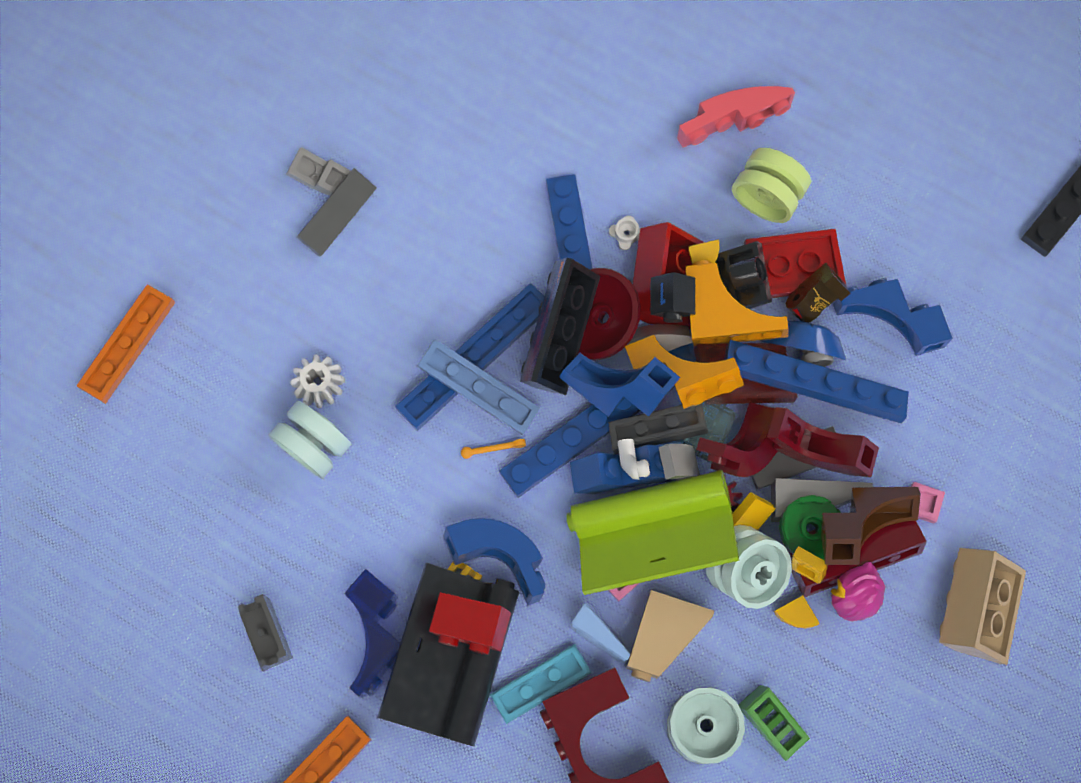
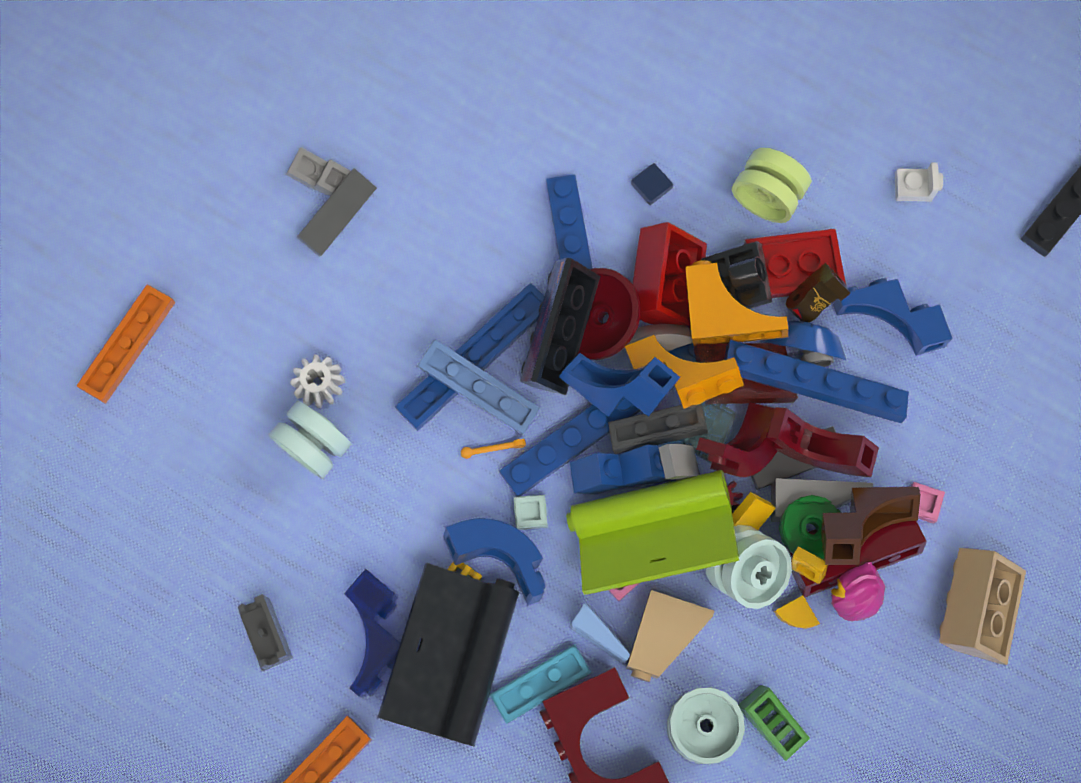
(470, 622): red brick -> none
(530, 512): none -> light aqua tile
(625, 224): white plate -> none
(629, 462): white arm -> none
(652, 184): none -> dark blue tile
(672, 297): black brick -> none
(705, 251): yellow tile -> none
(743, 107): coral slope -> none
(918, 183): none -> white bracket

